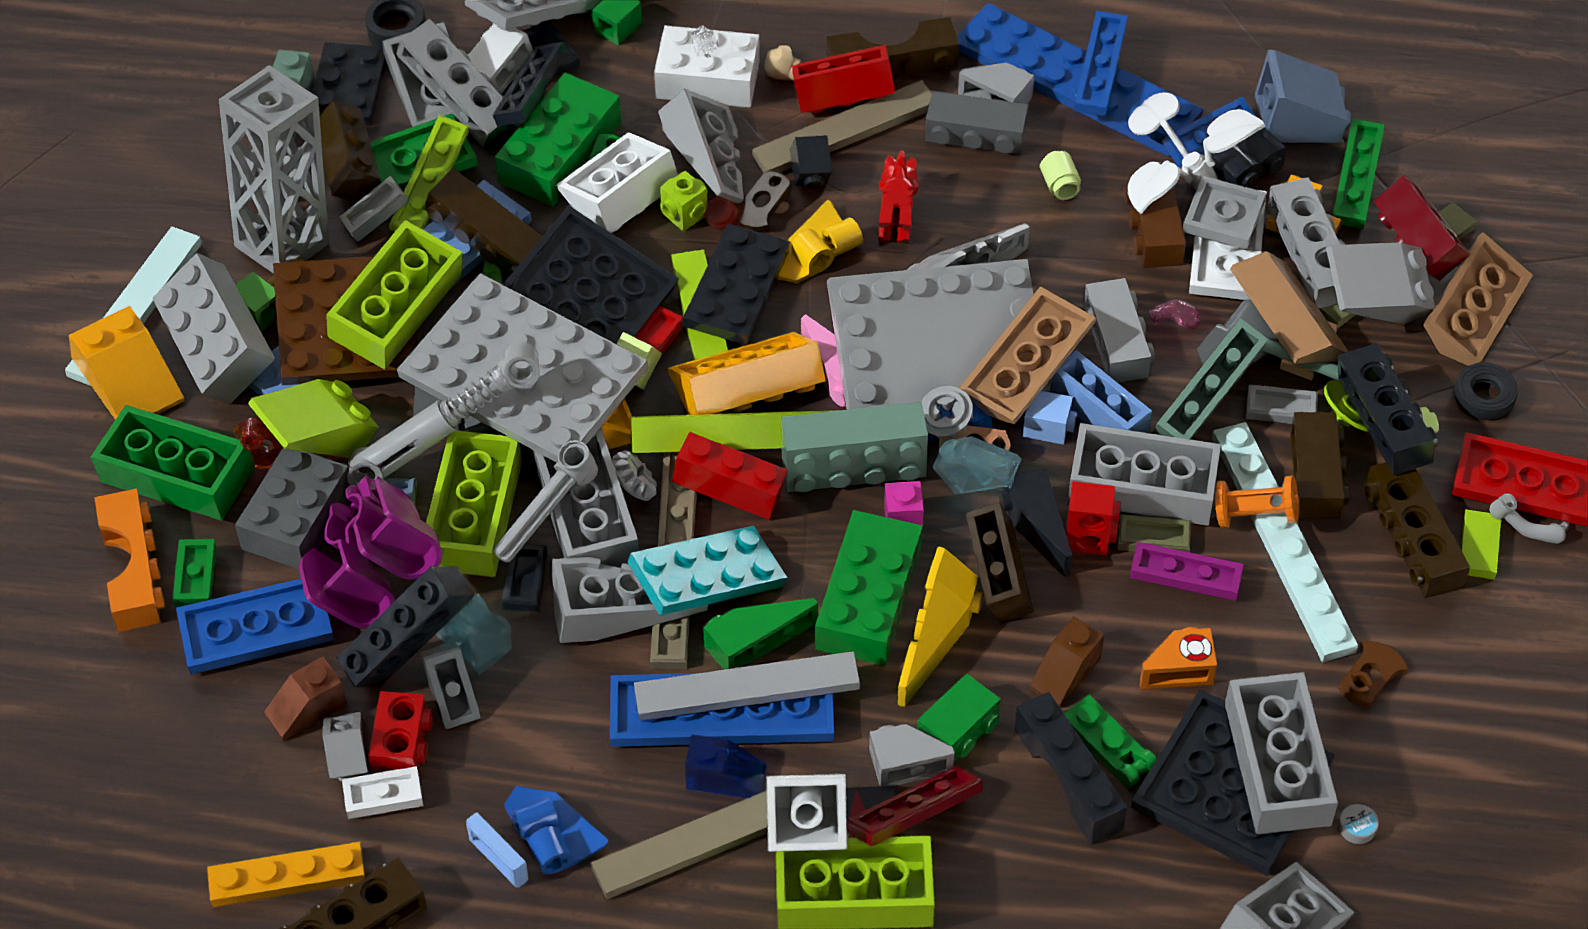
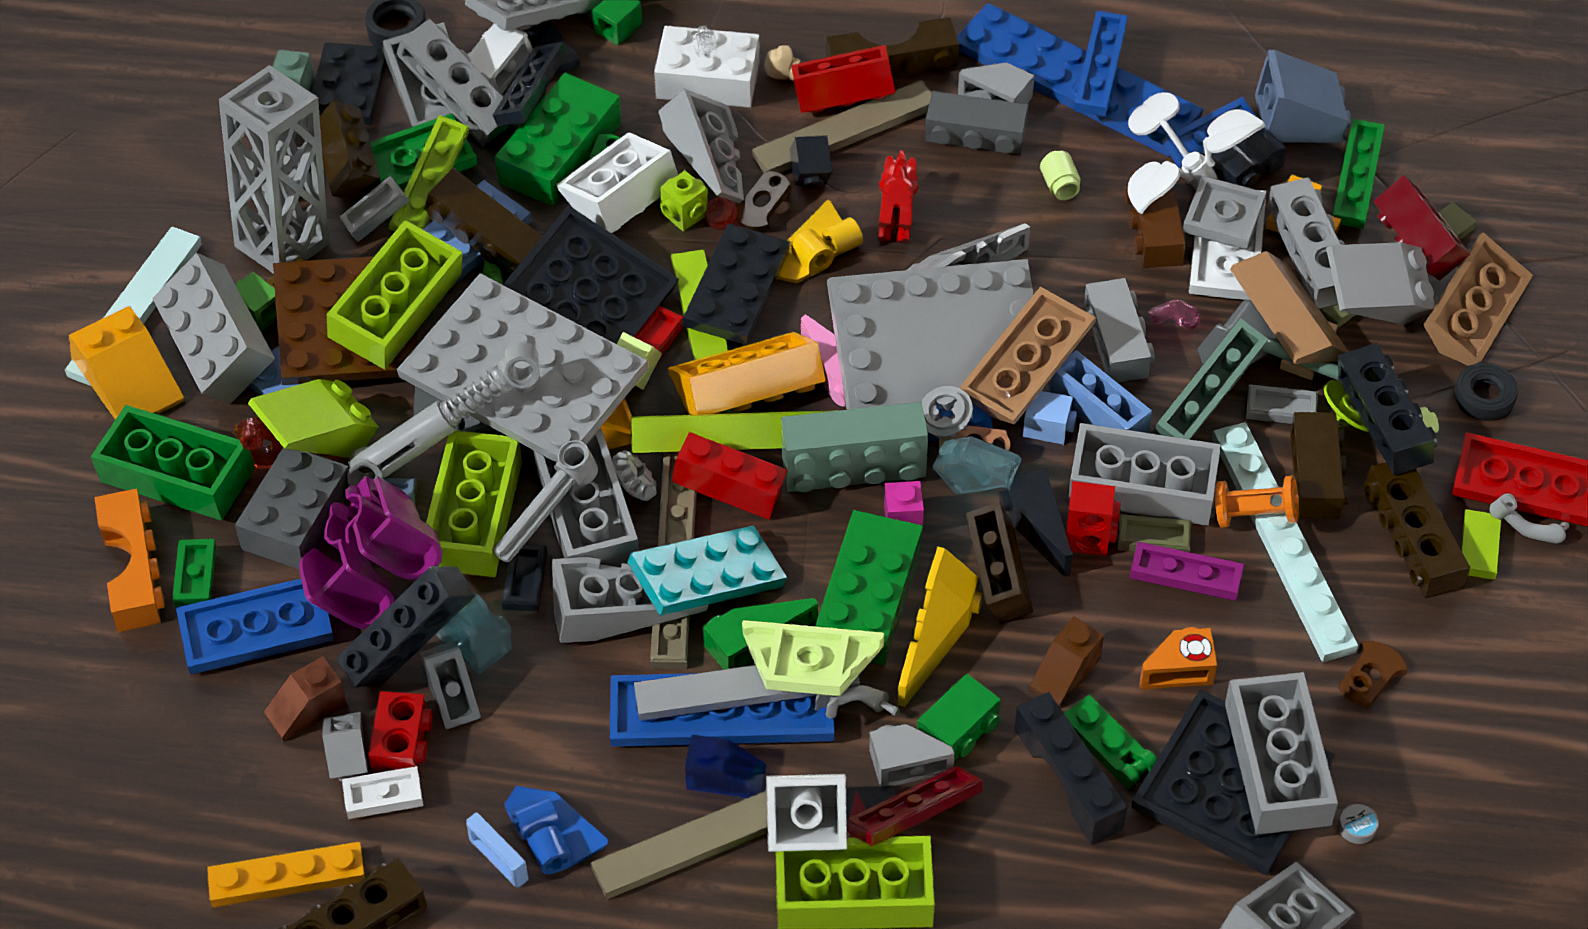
(809, 656): none -> yellowish green wing
(872, 697): none -> light grey piece

